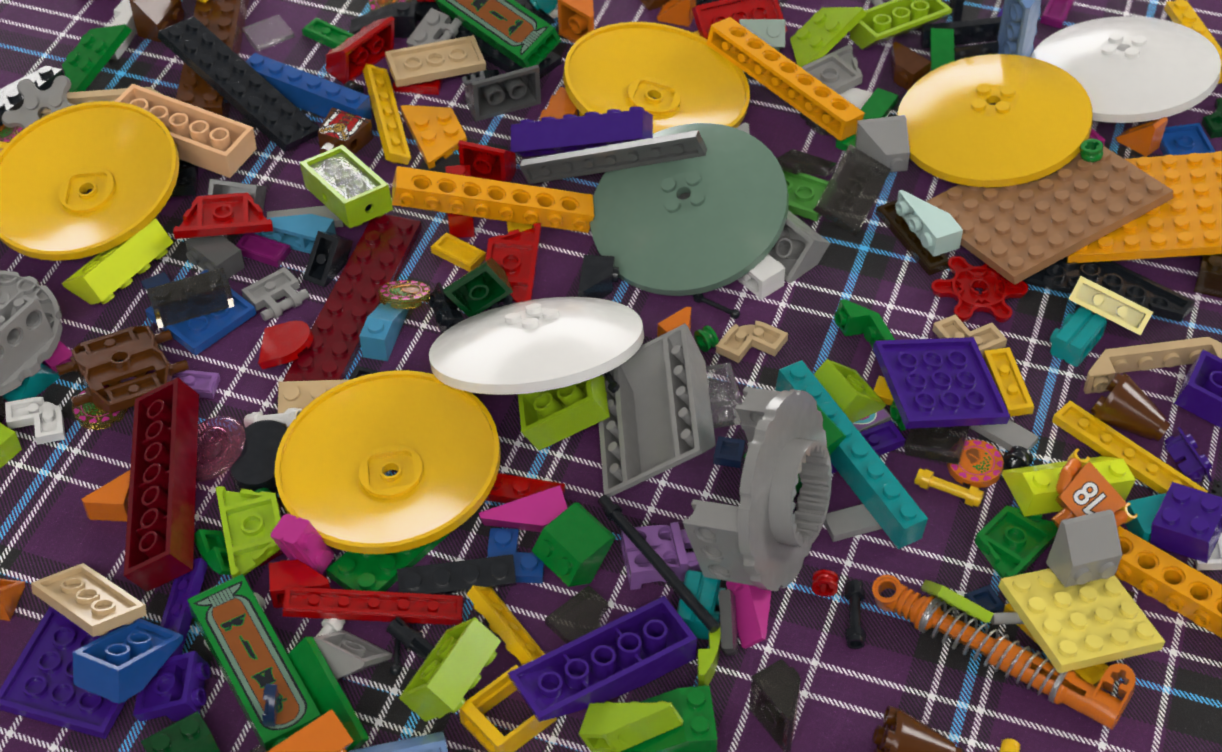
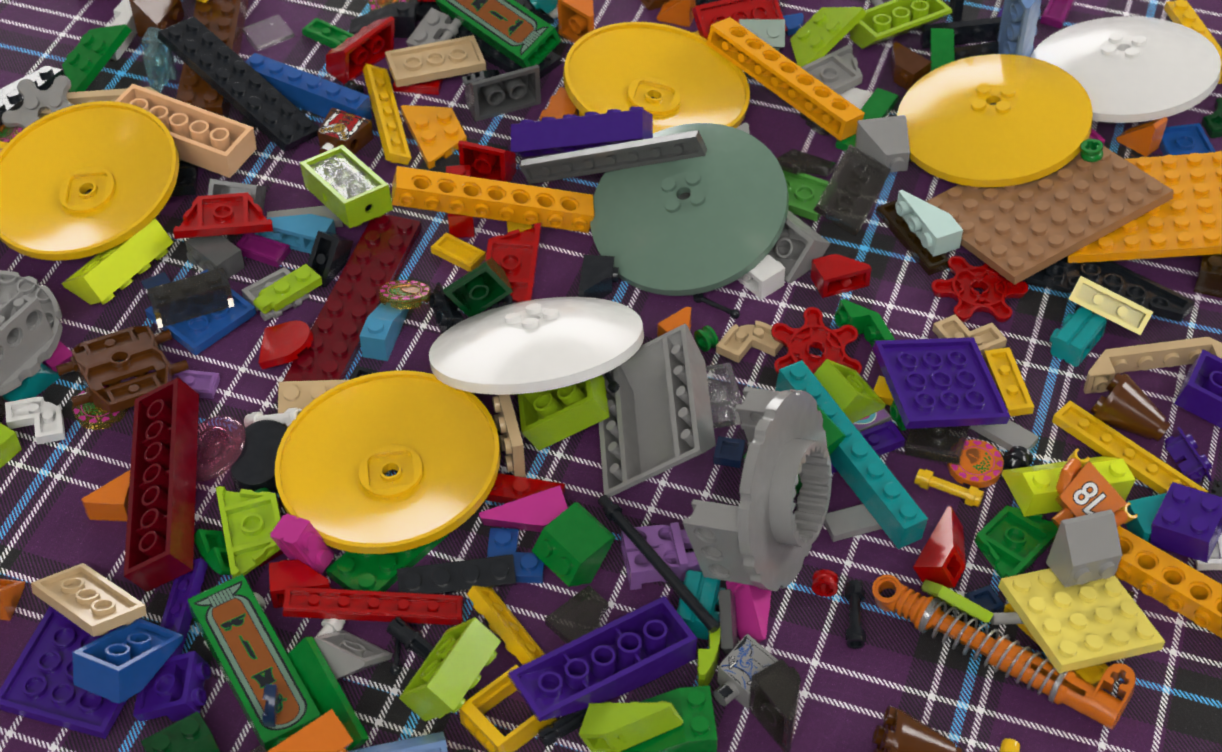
(157, 60): none -> clear light blue brick
(287, 289): none -> lime hinge
(511, 438): none -> tan plate
(561, 727): none -> black axle
(737, 671): none -> light grey torso
(793, 22): none -> blue tile
(816, 335): none -> red plate
(839, 274): none -> red slope
(944, 552): none -> red slope

